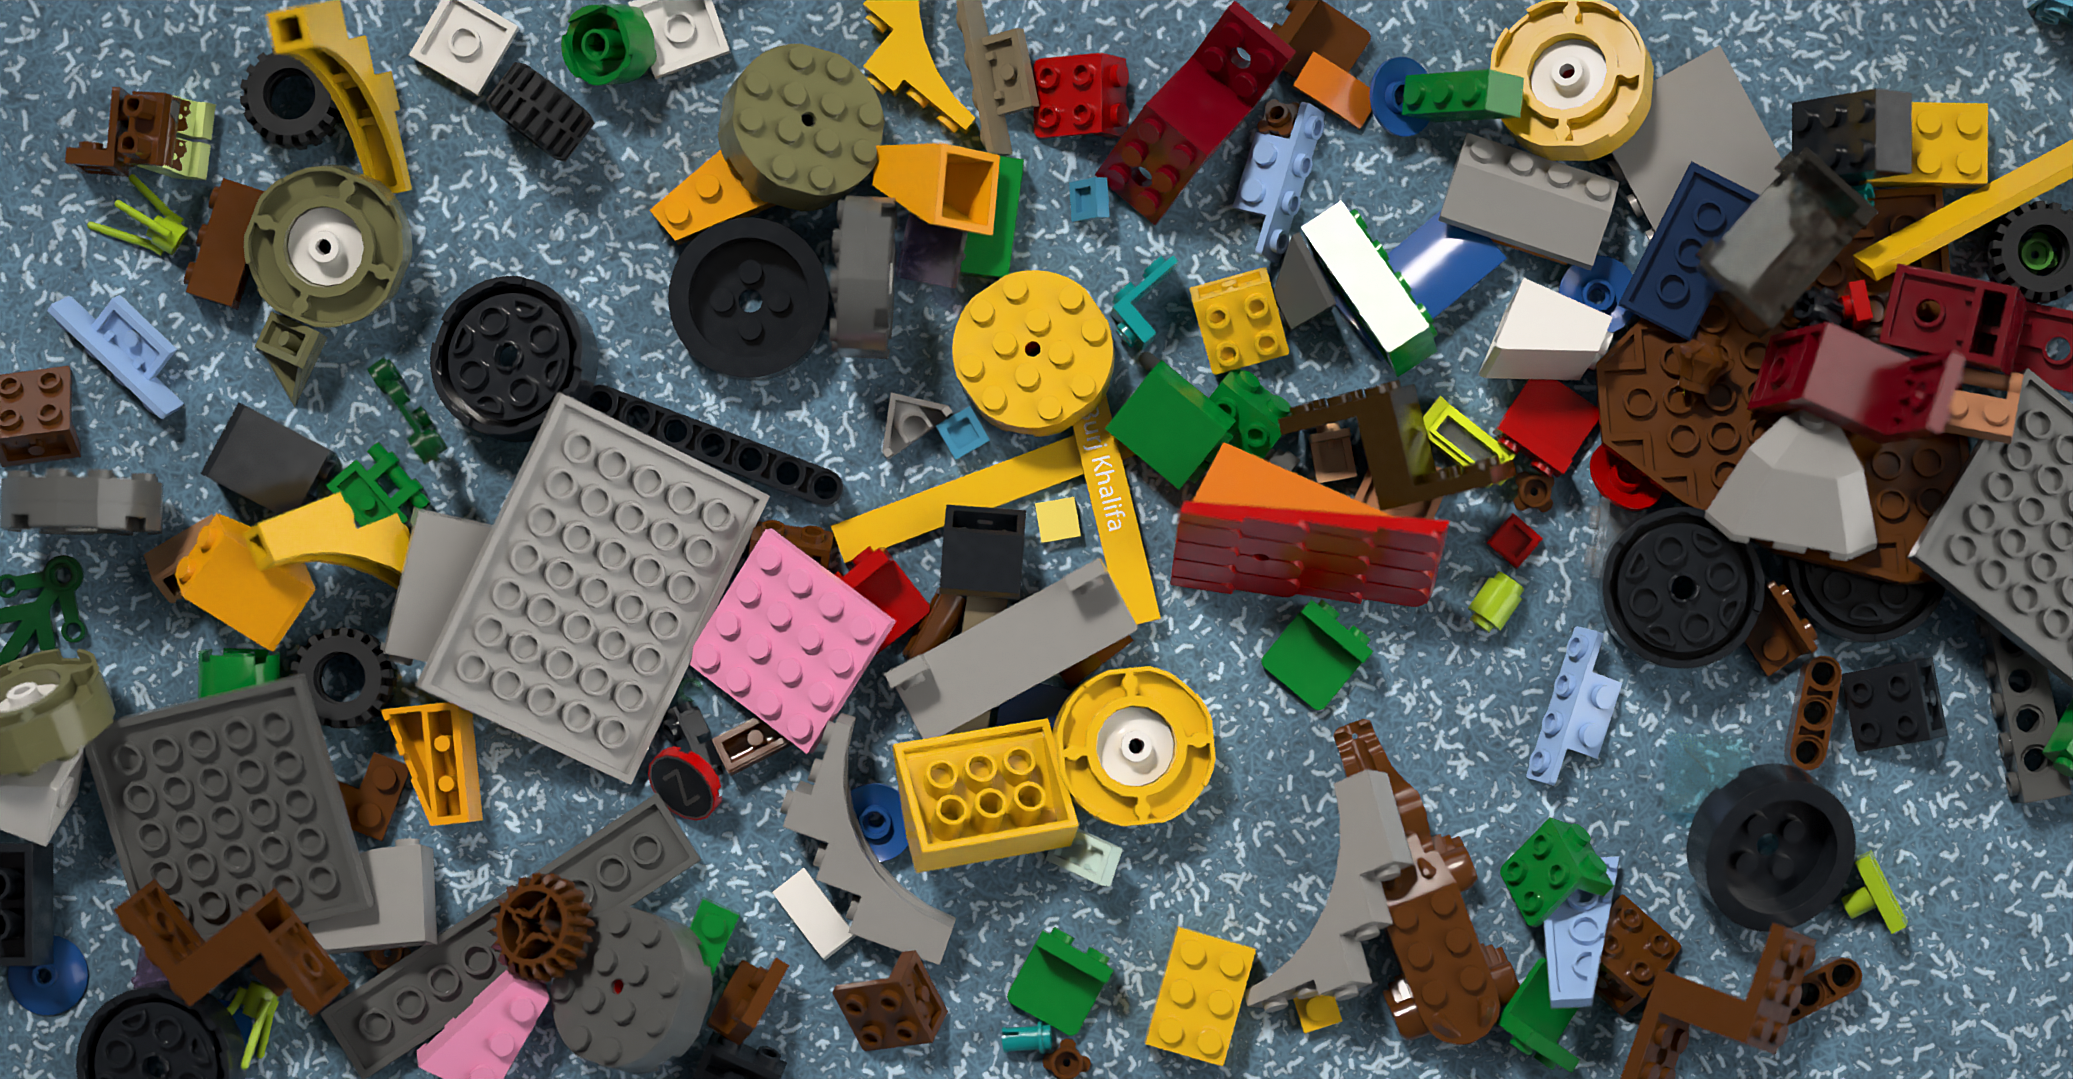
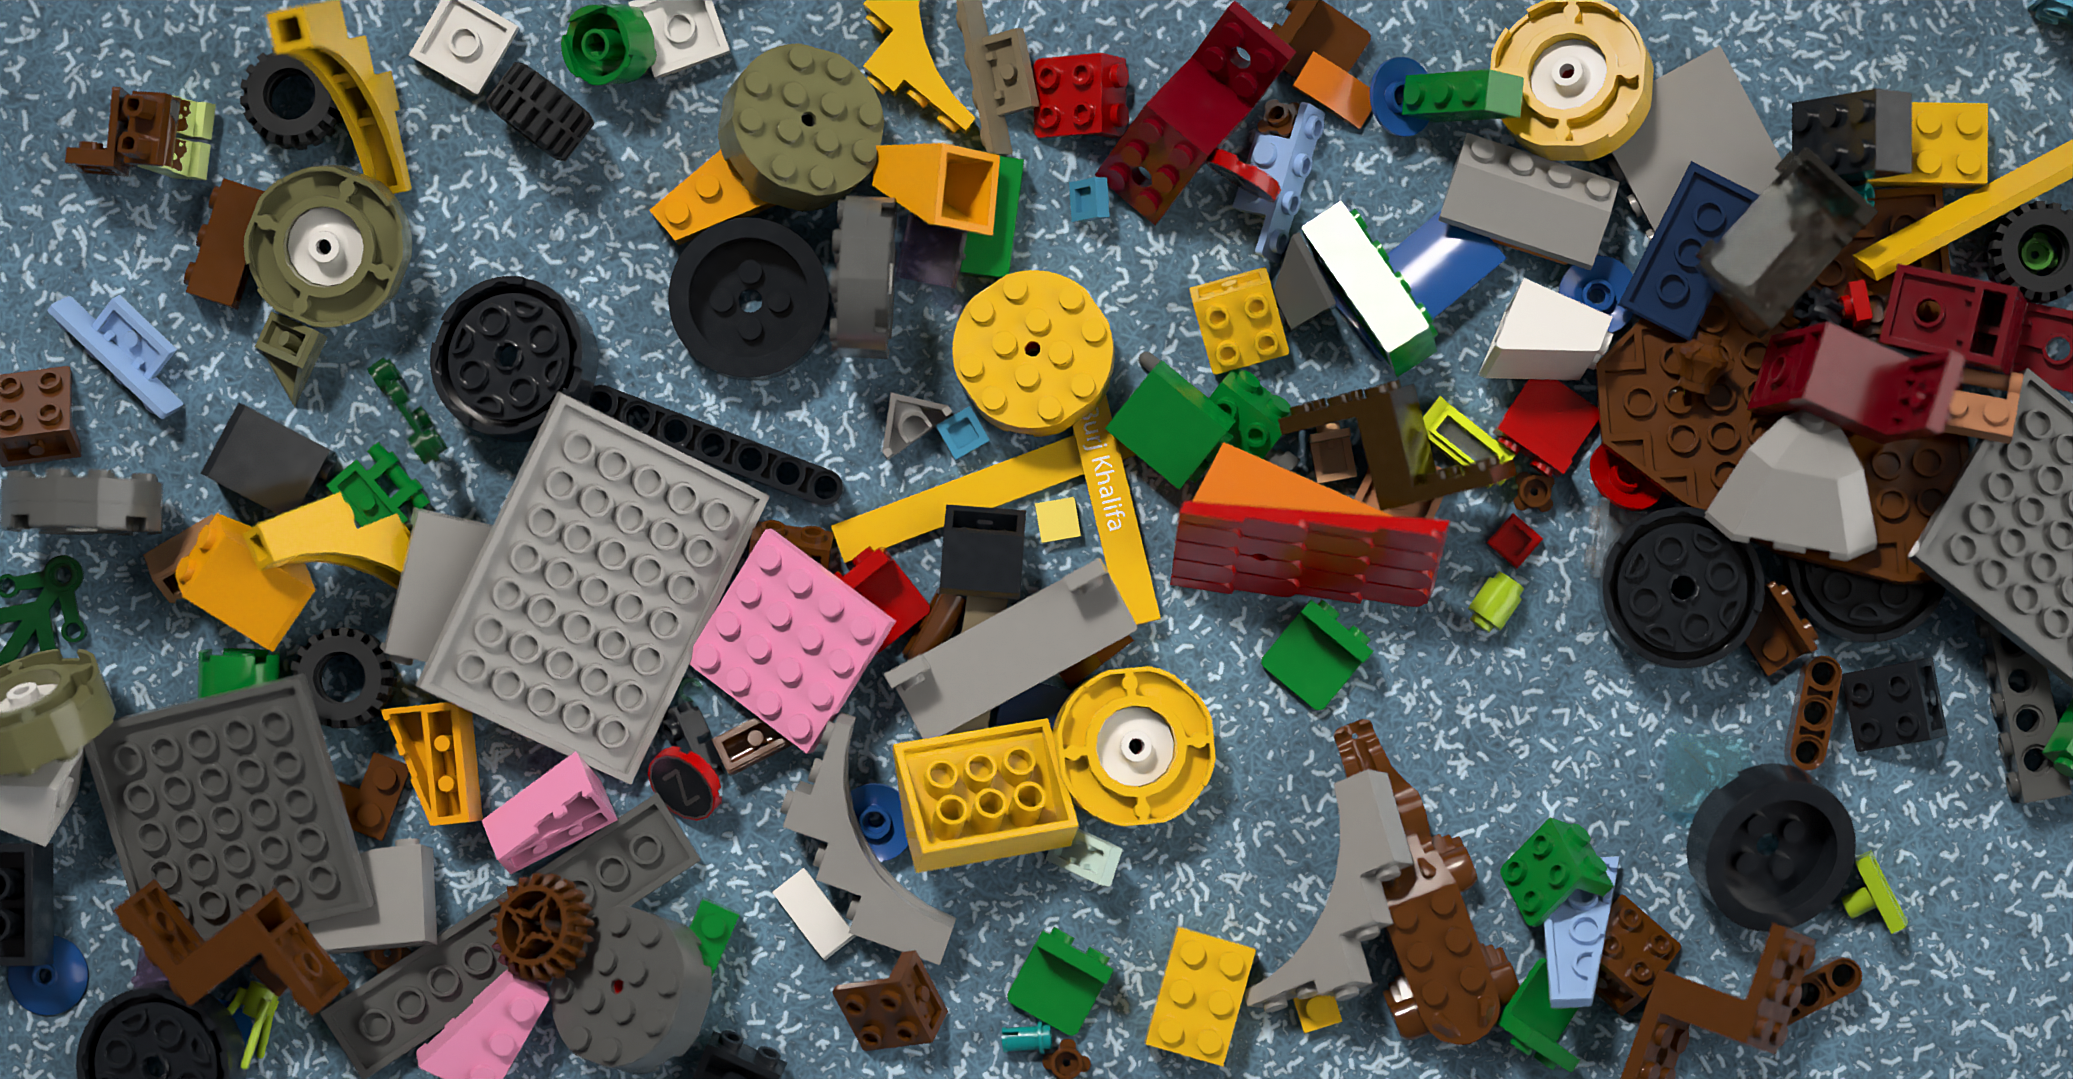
(165, 232): lime plant -> none
(549, 814): none -> bright pink wedge
(745, 999): reddish brown bracket -> none
(1131, 325): teal bracket -> none
(1244, 176): none -> red tile
(1577, 710): light blue bracket -> none

